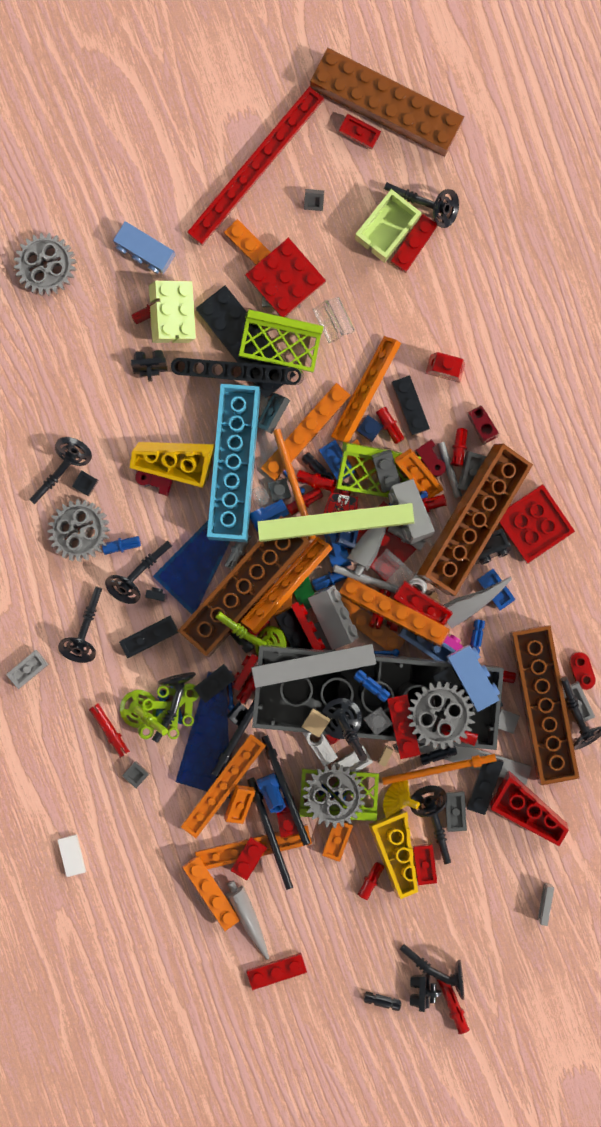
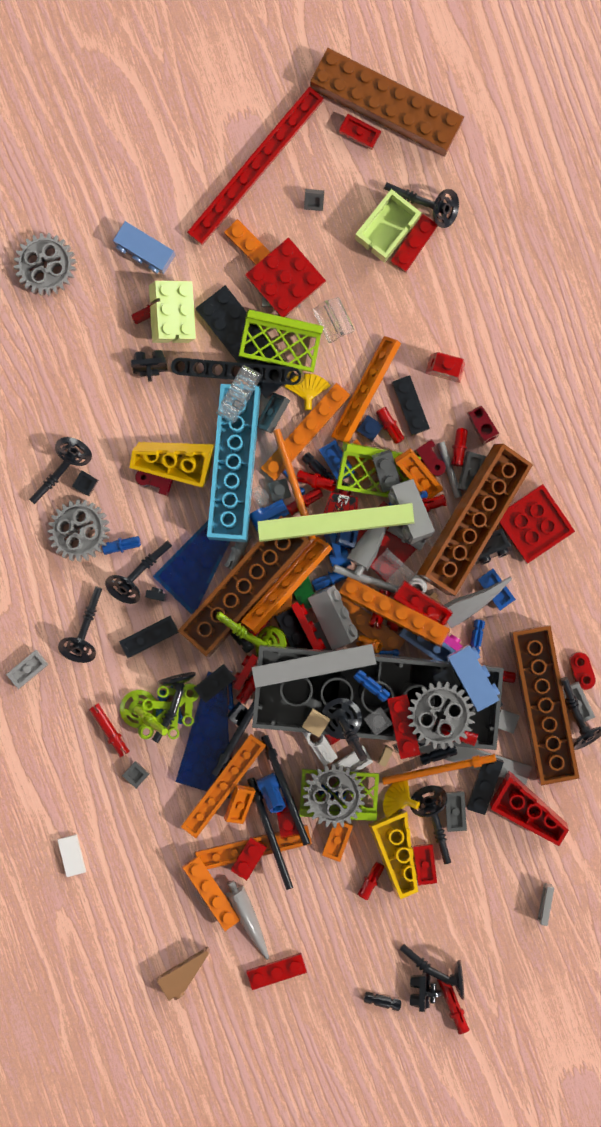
(178, 978): none -> medium nougat slope
(238, 394): none -> clear beam
(309, 388): none -> yellow hand
(377, 645): none -> orange pin

